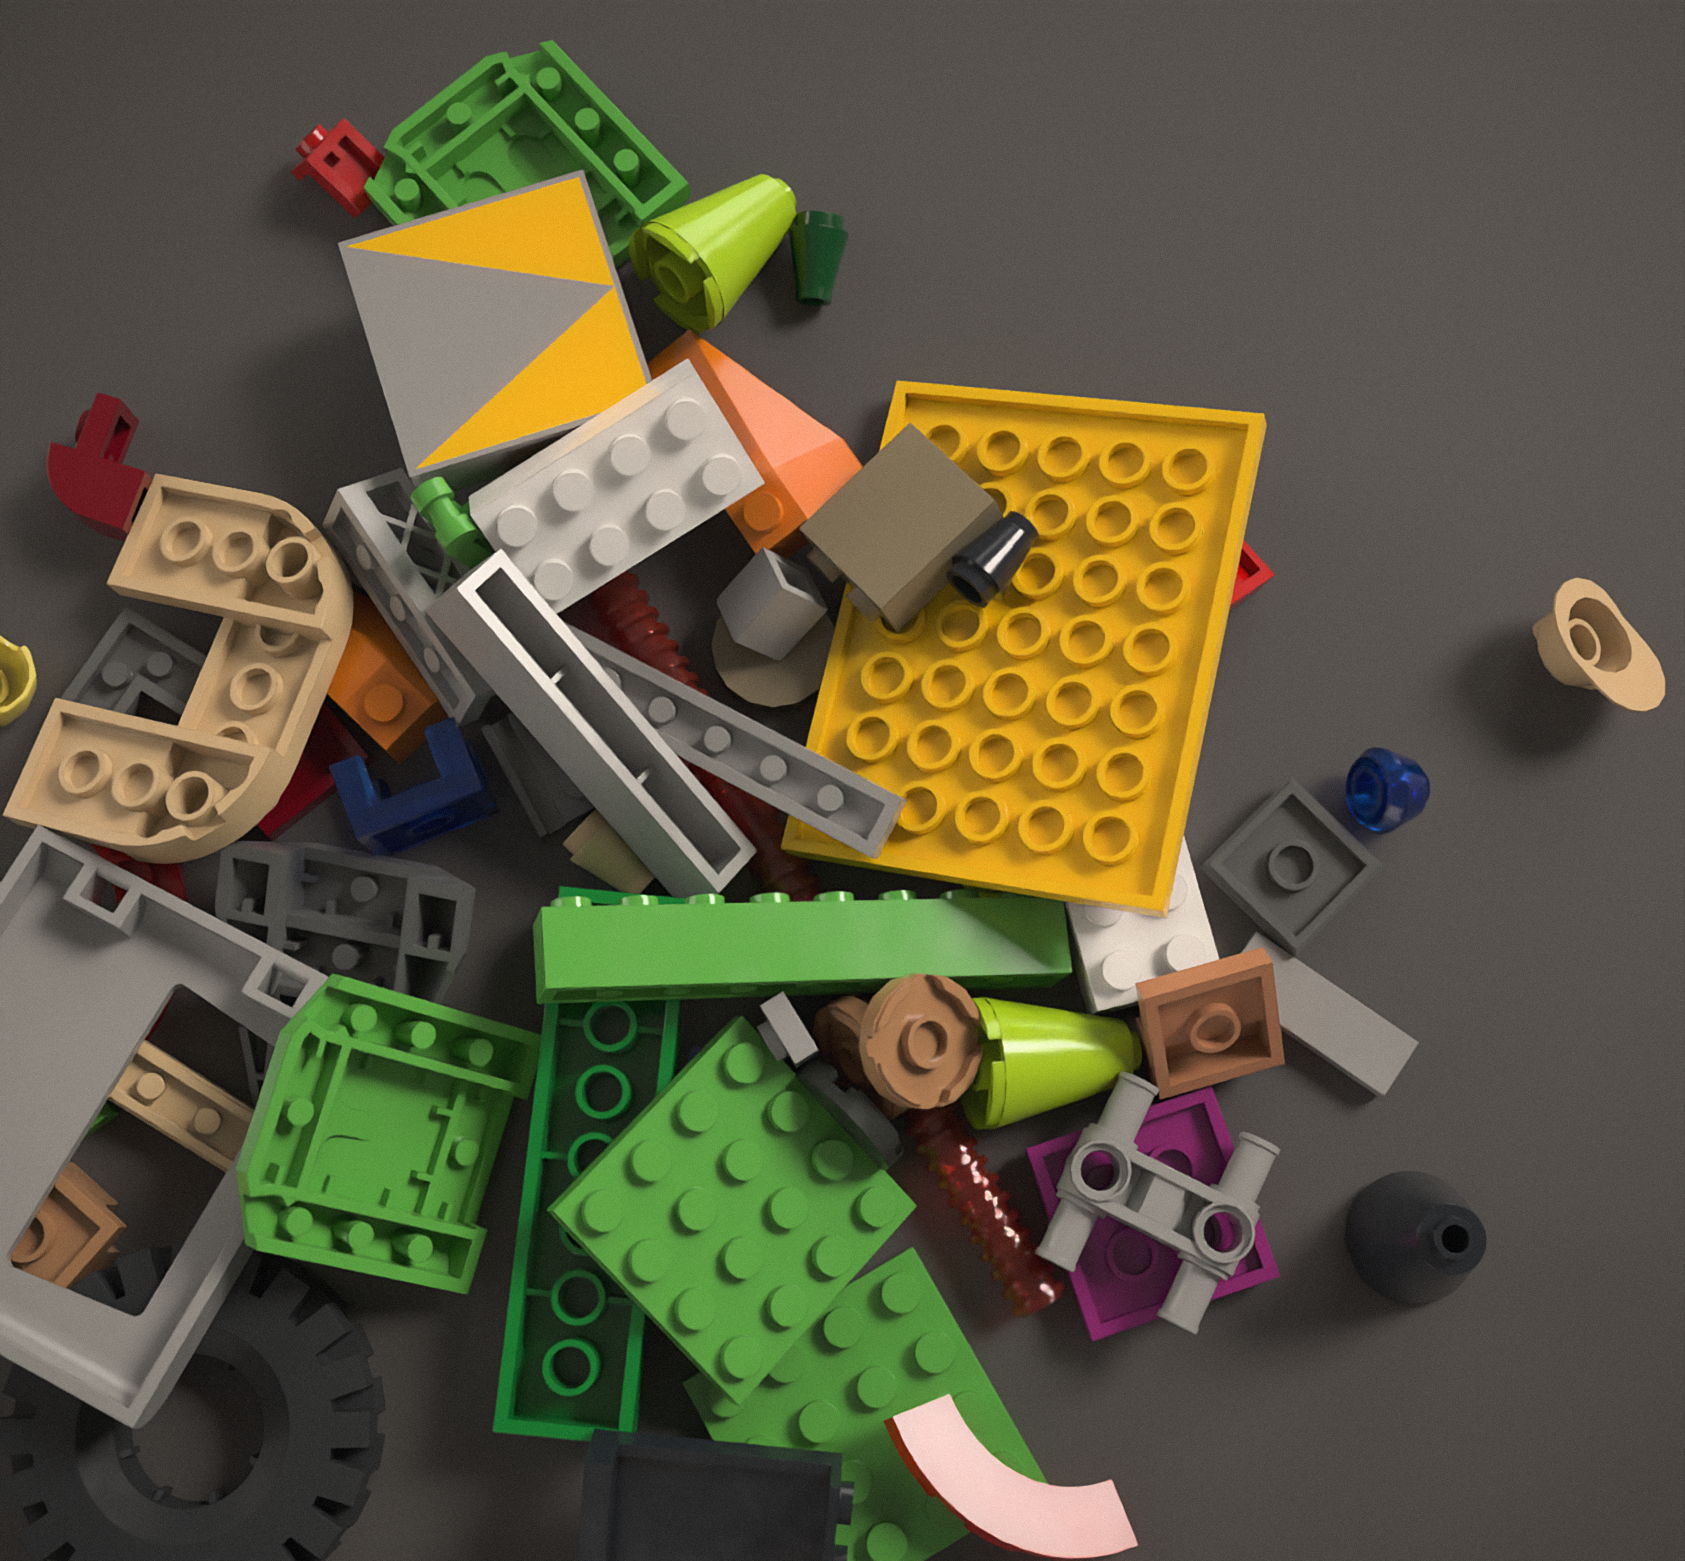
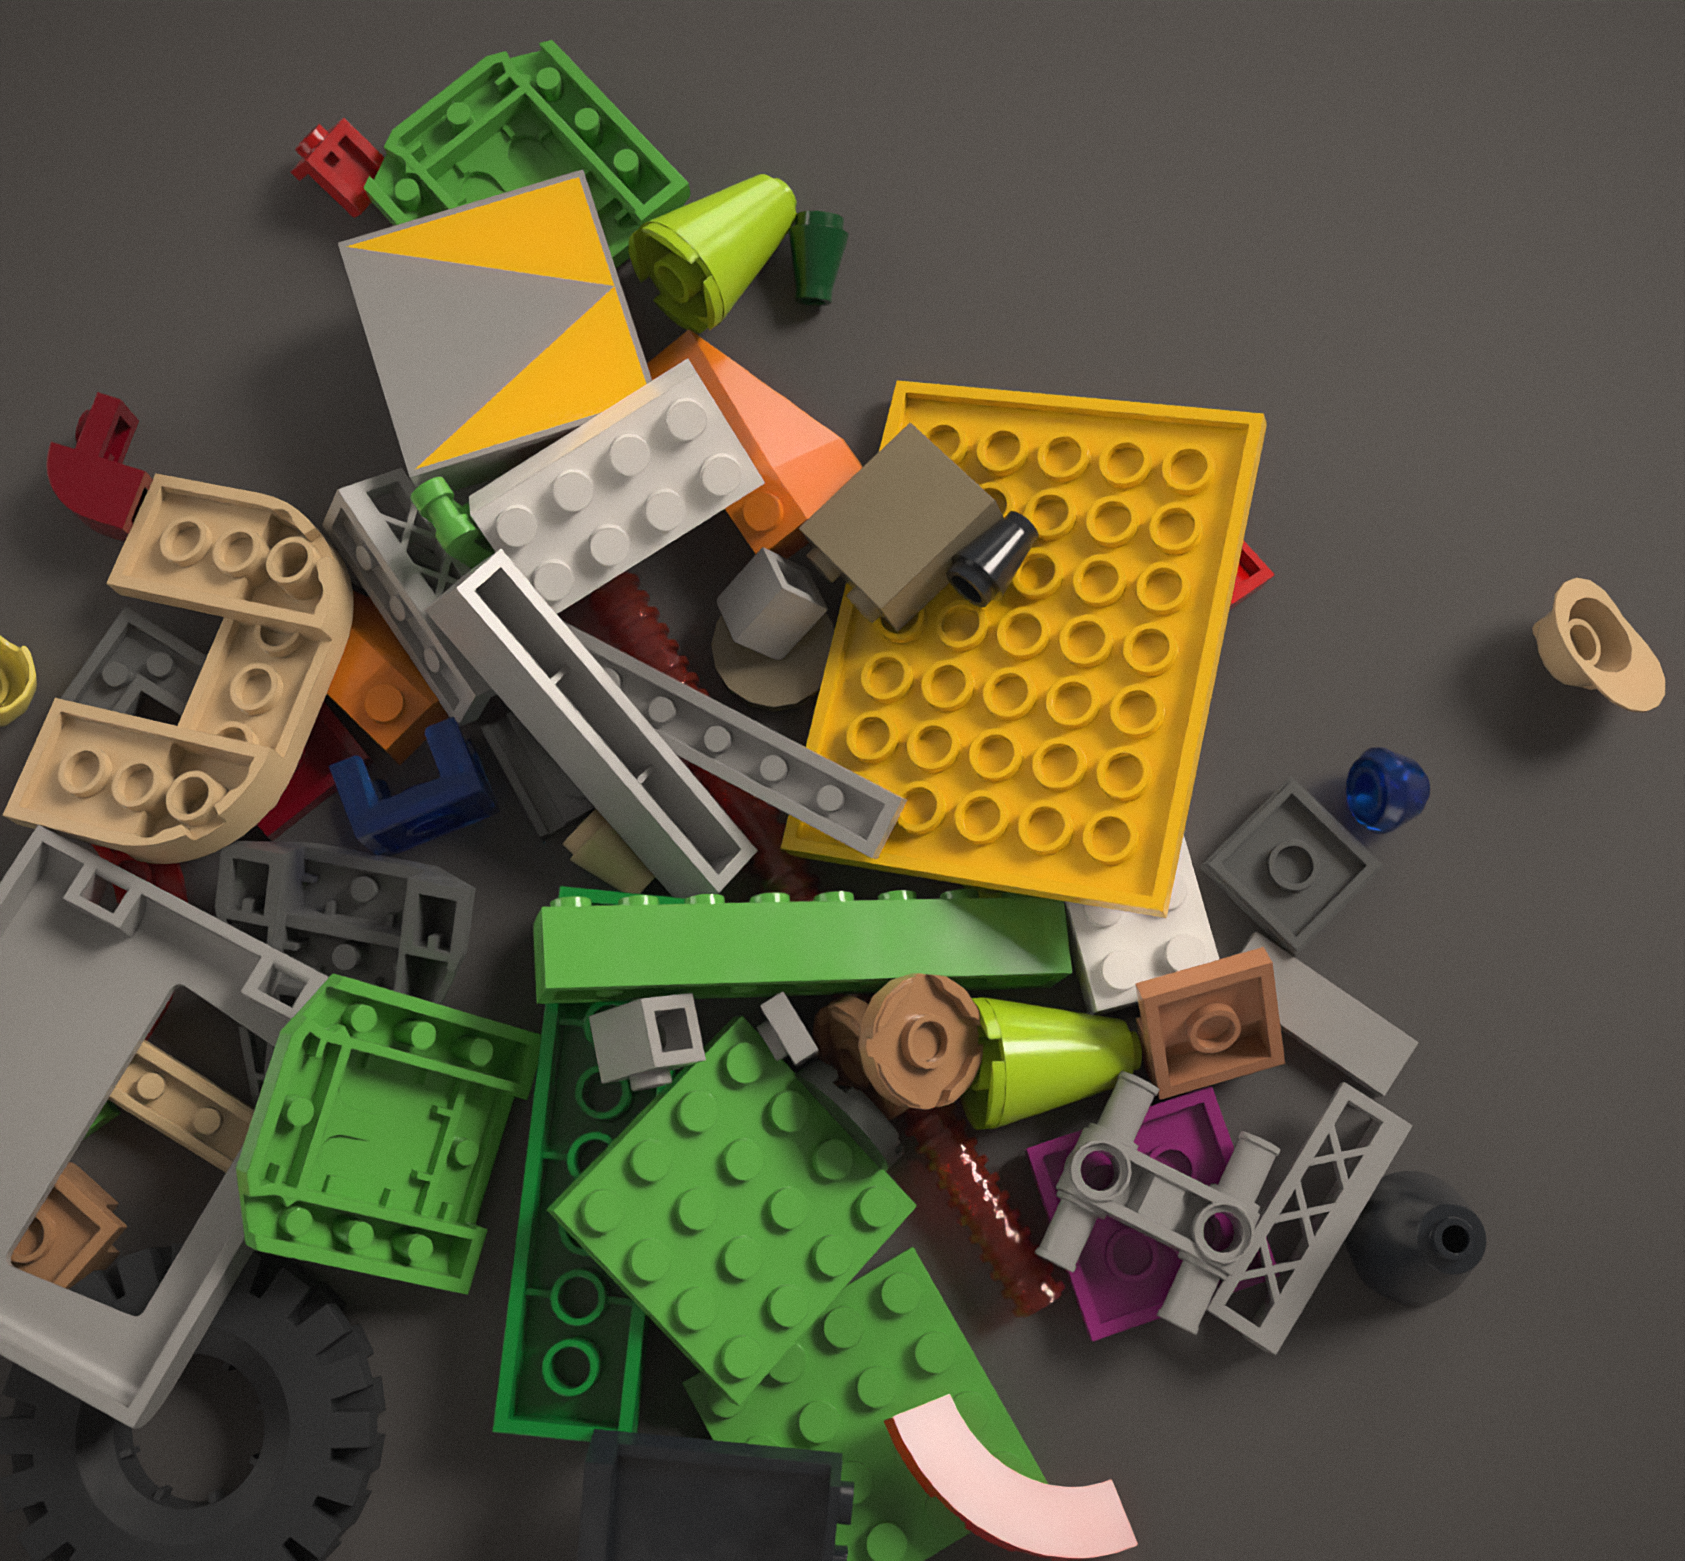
(647, 1040): none -> light grey brick
(1328, 1228): none -> light grey fence

